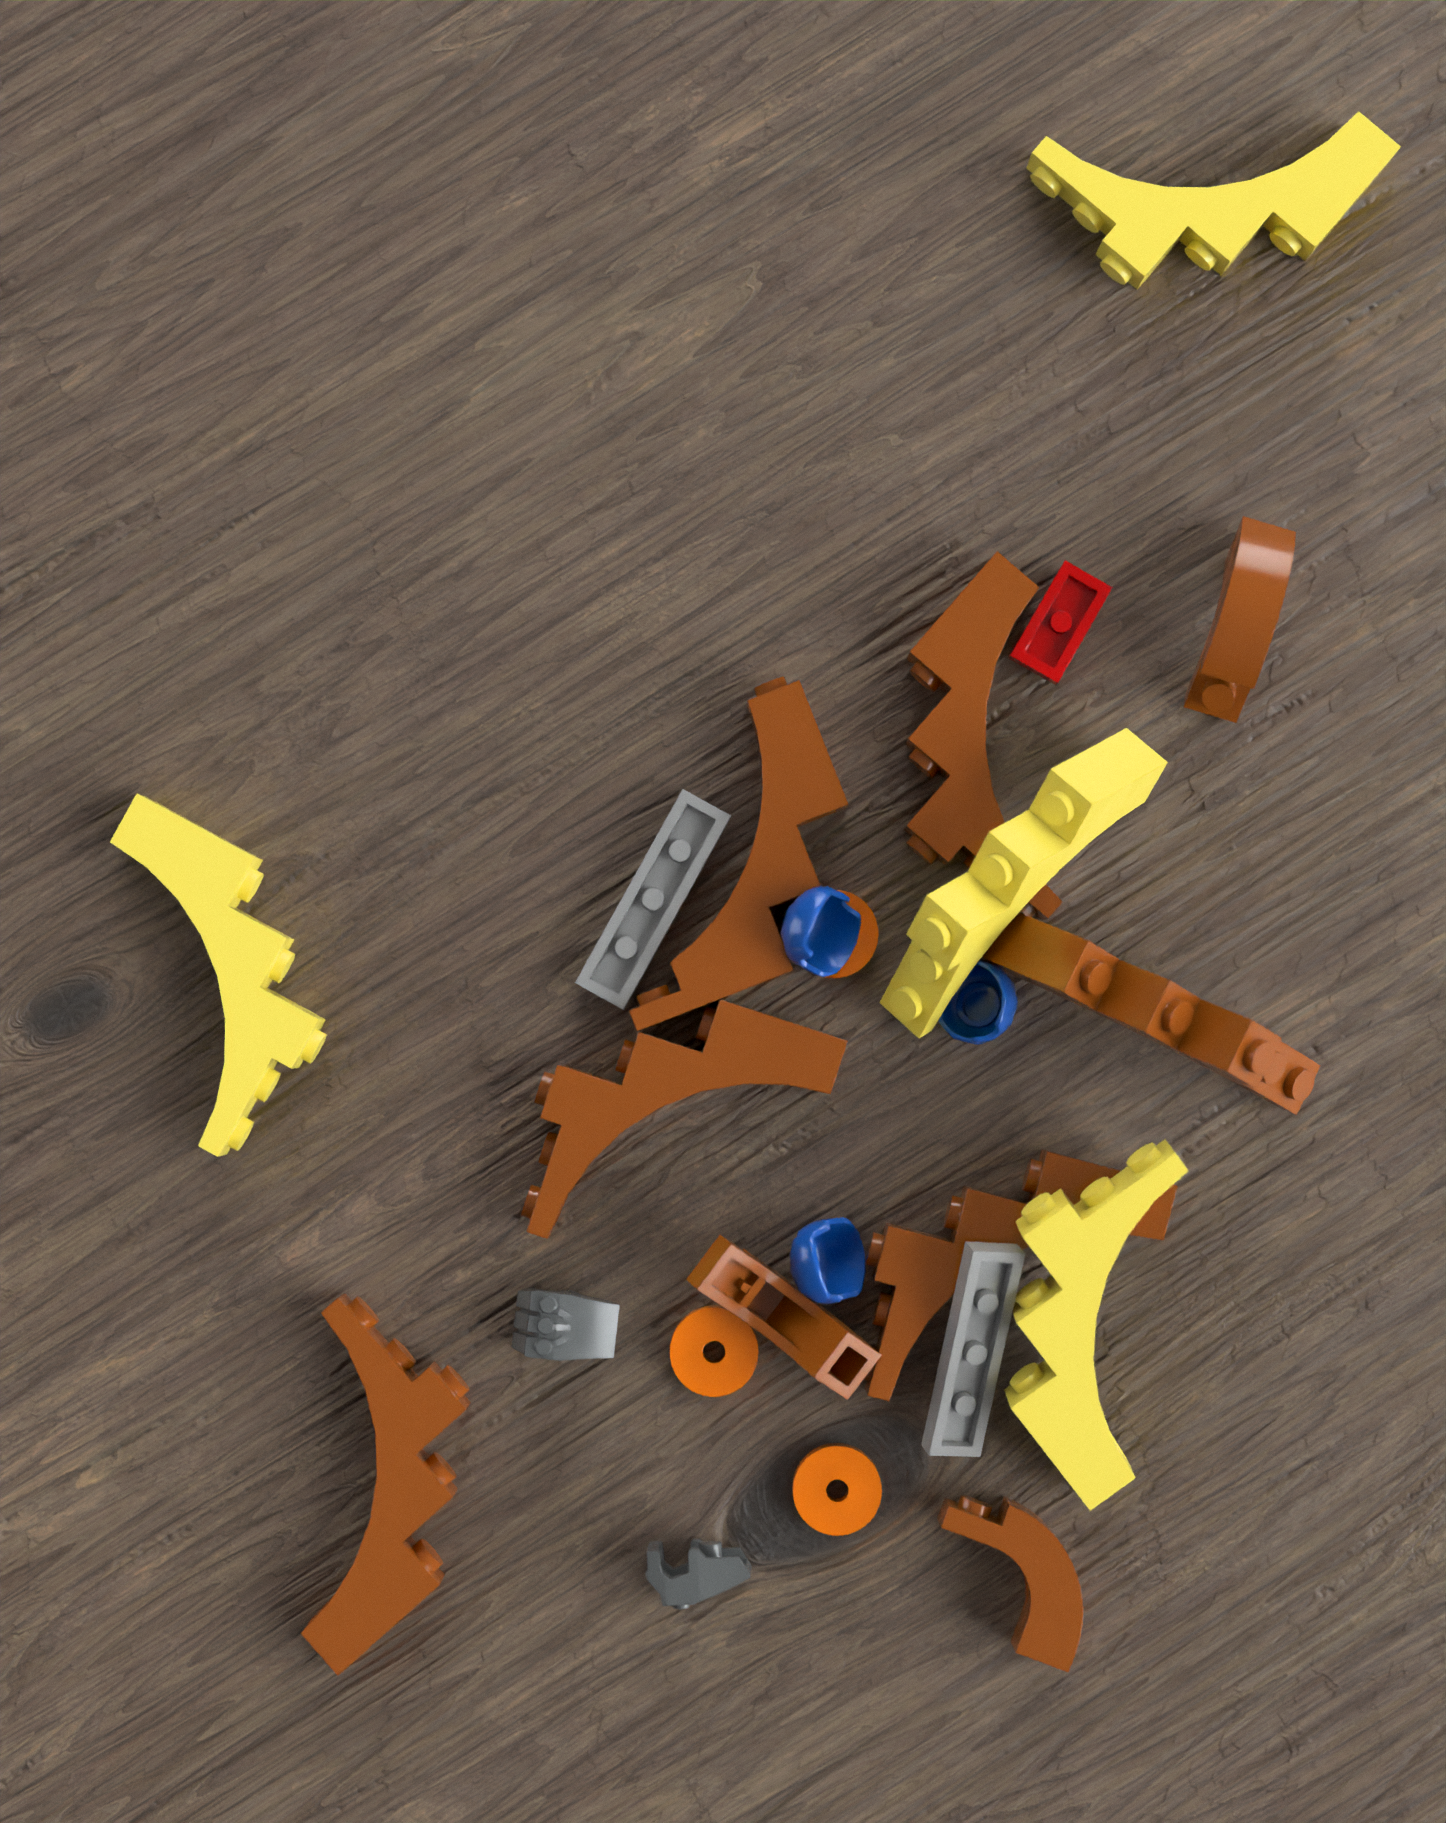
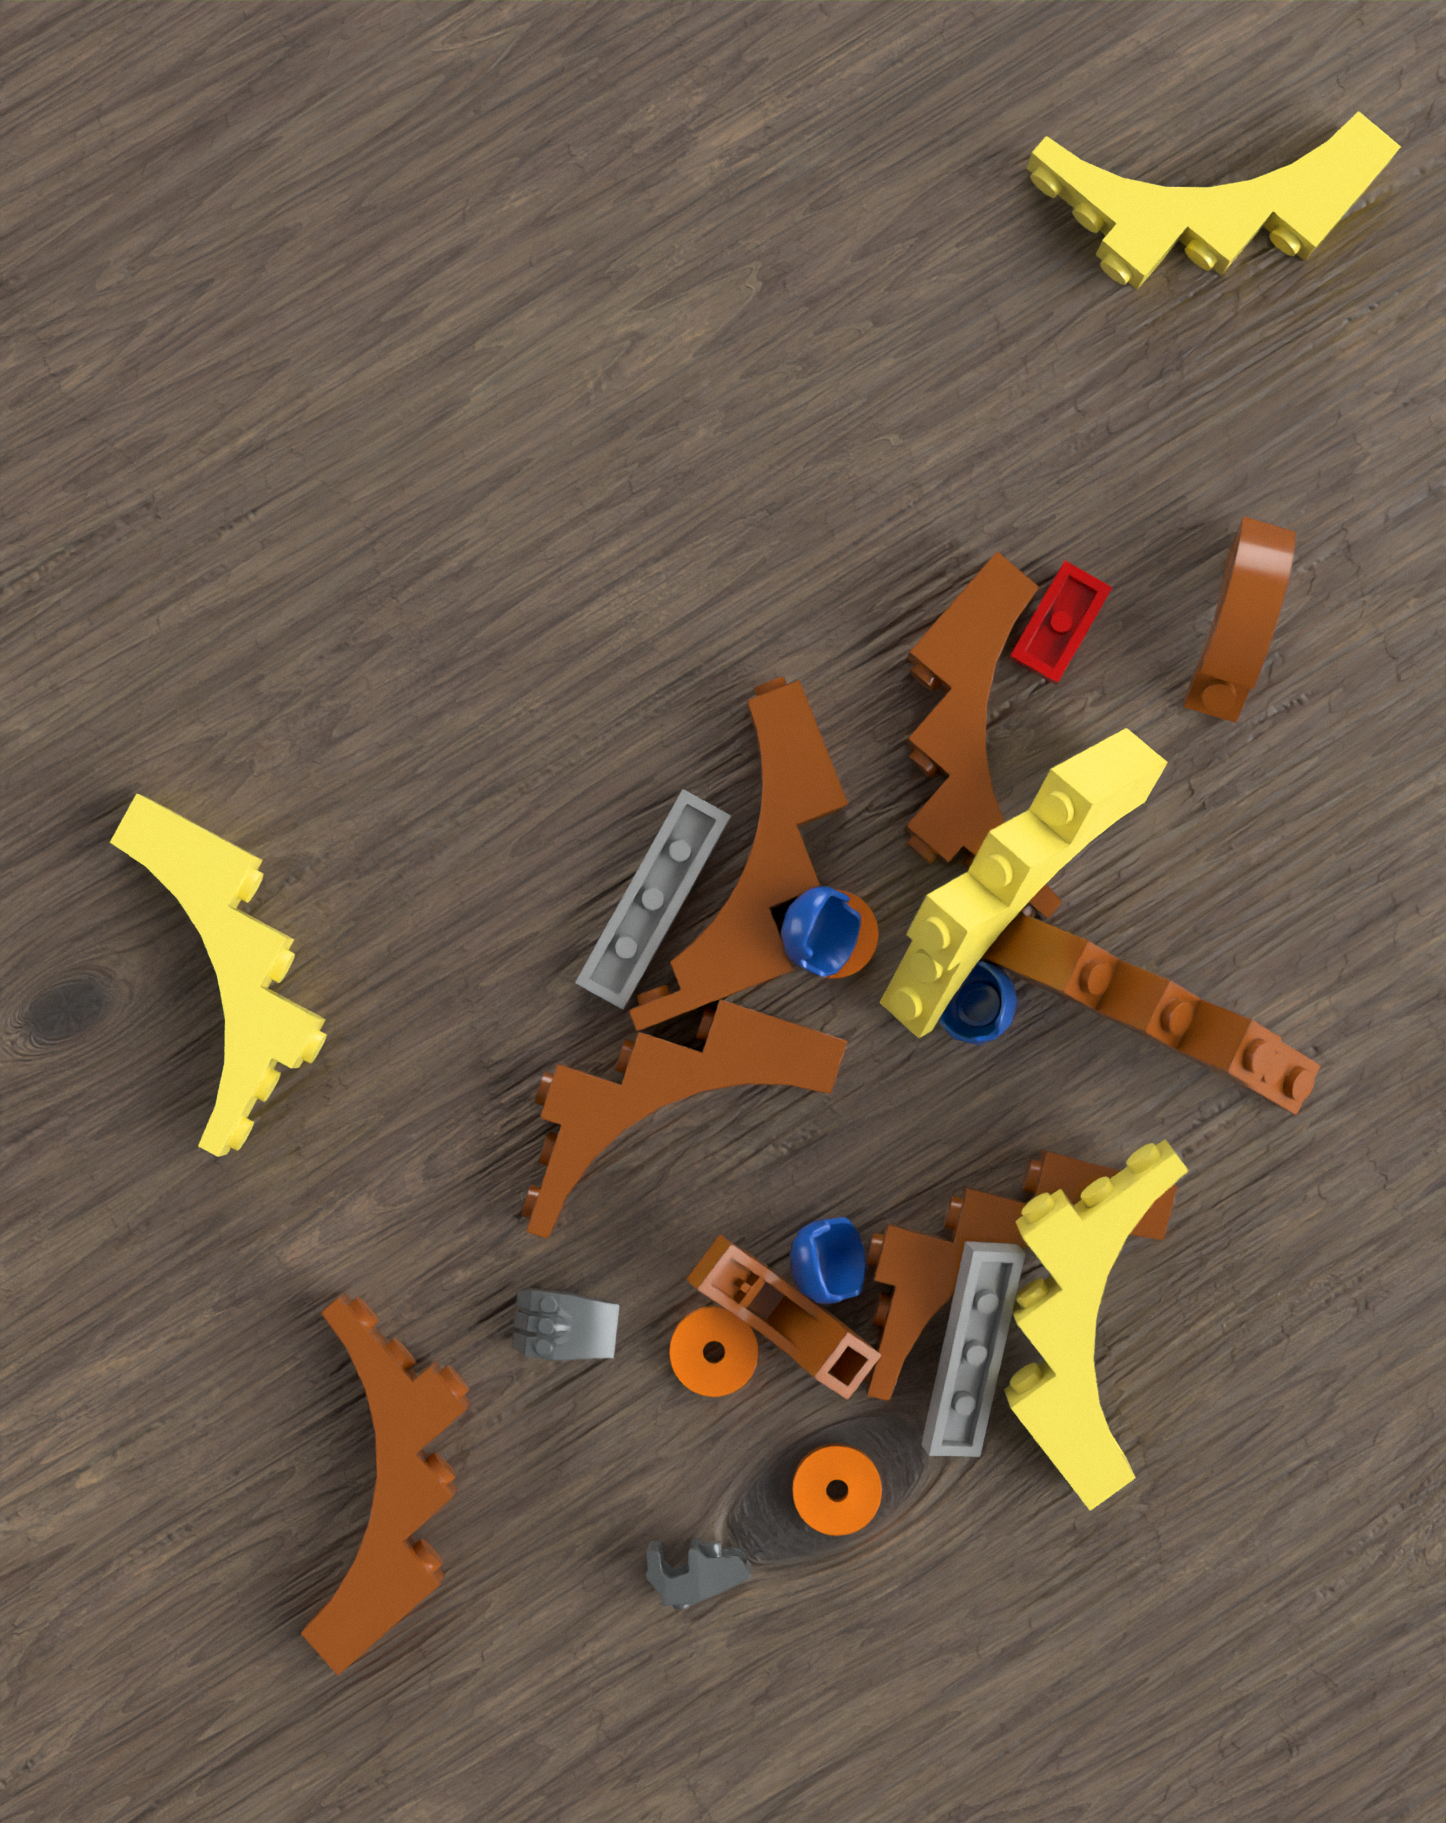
(1053, 1600): dark orange arch -> none

